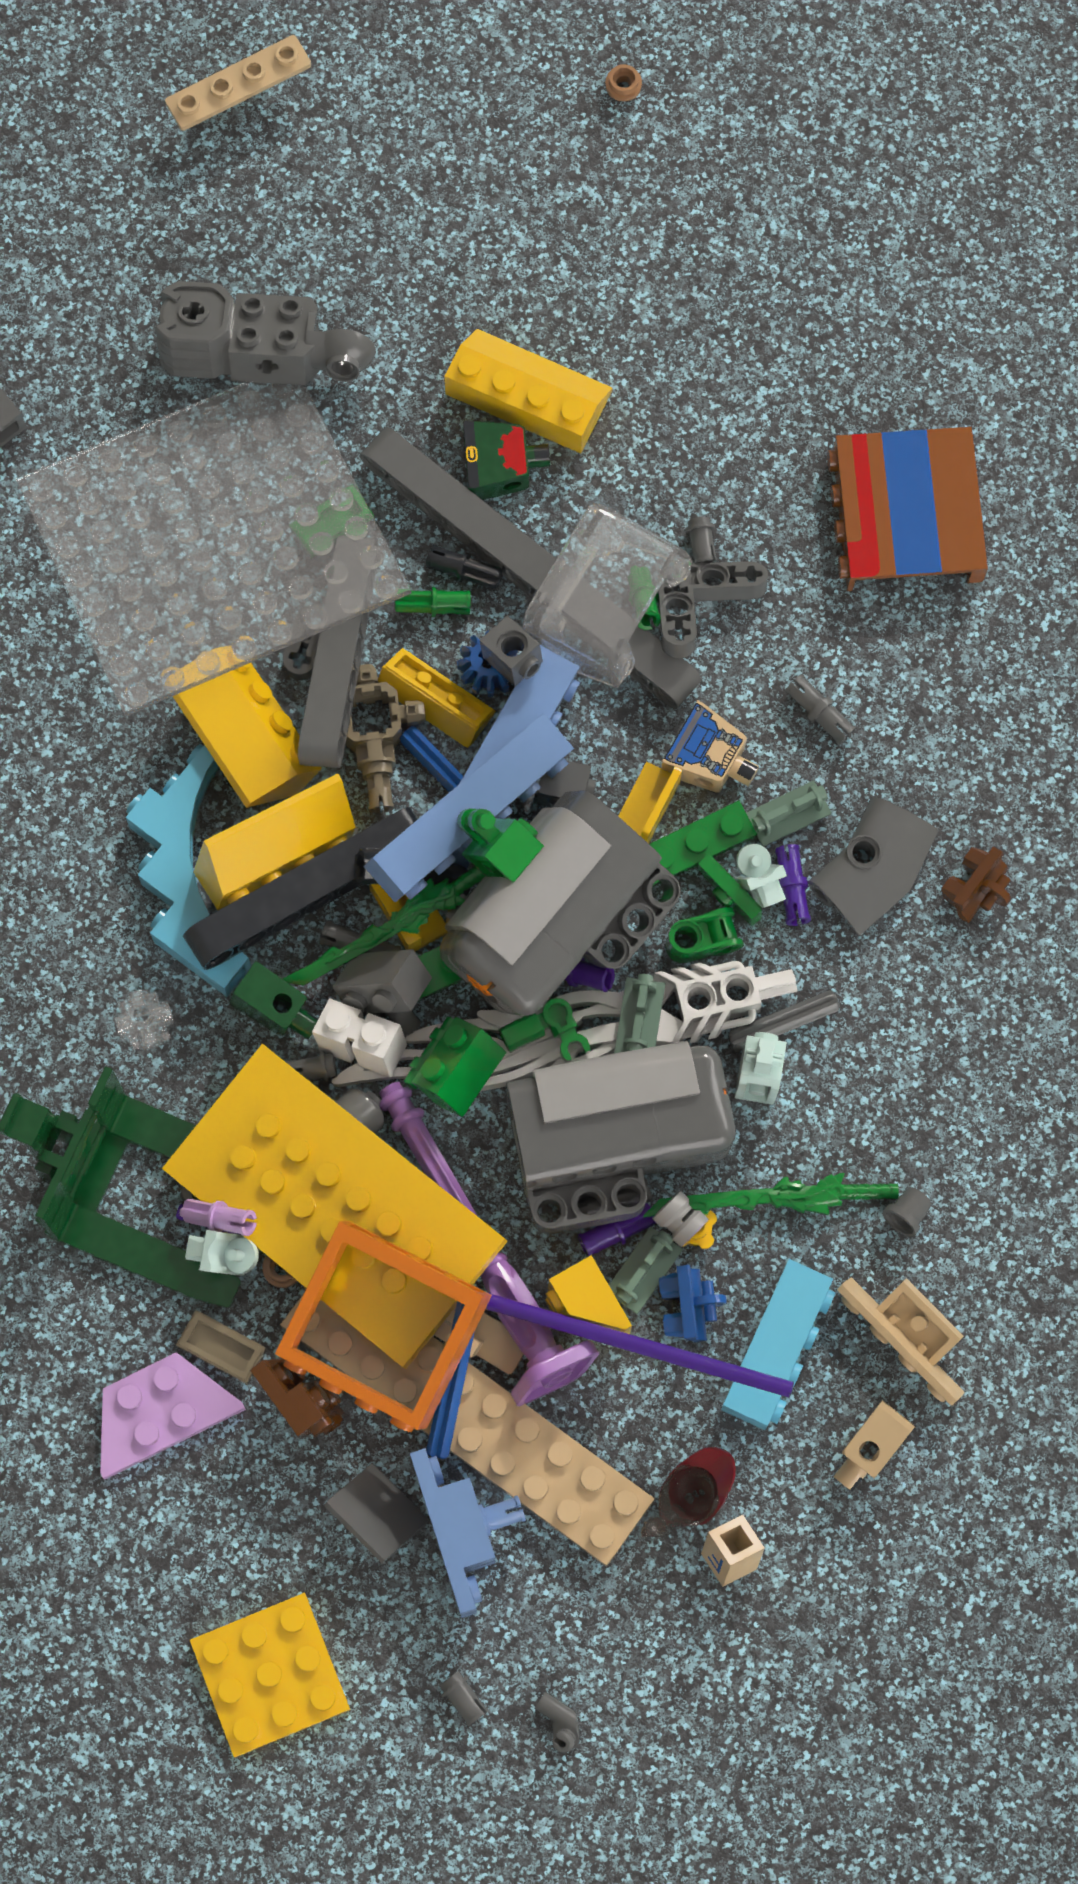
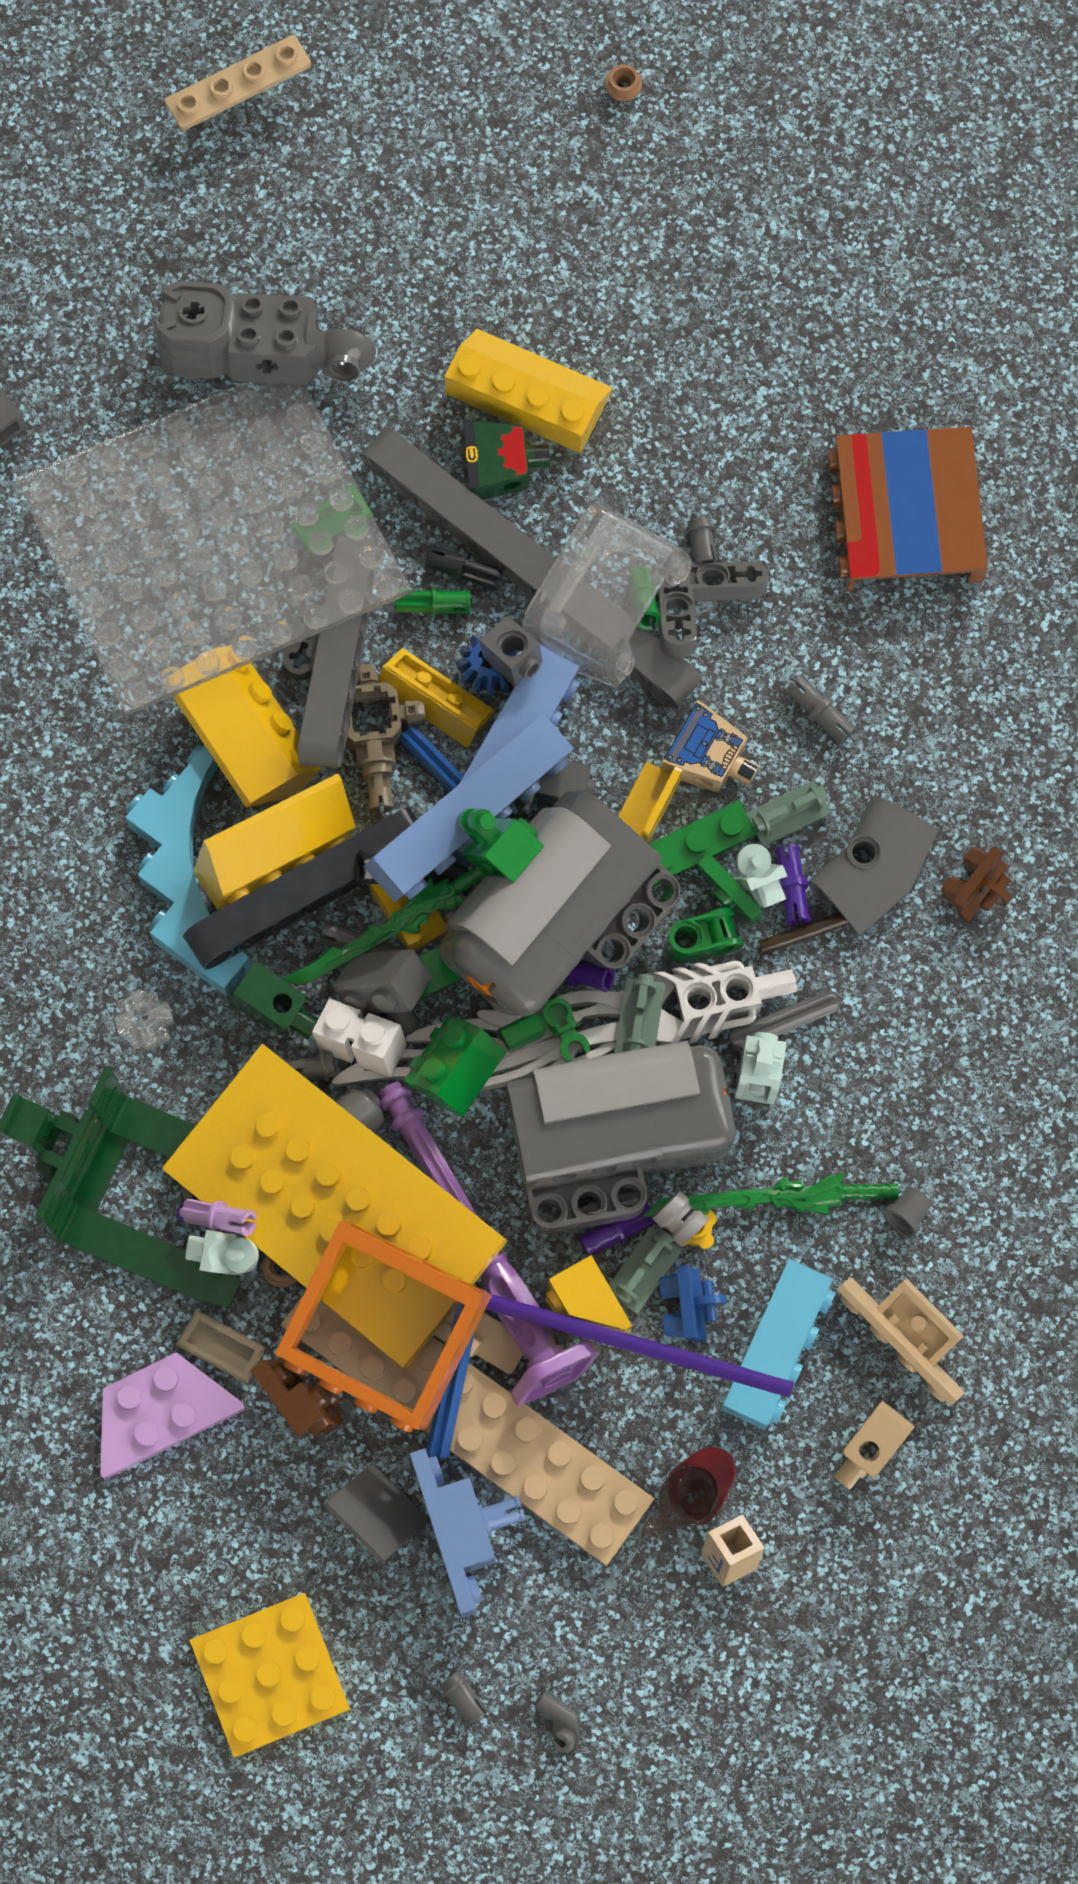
(802, 933): none -> dark brown bar

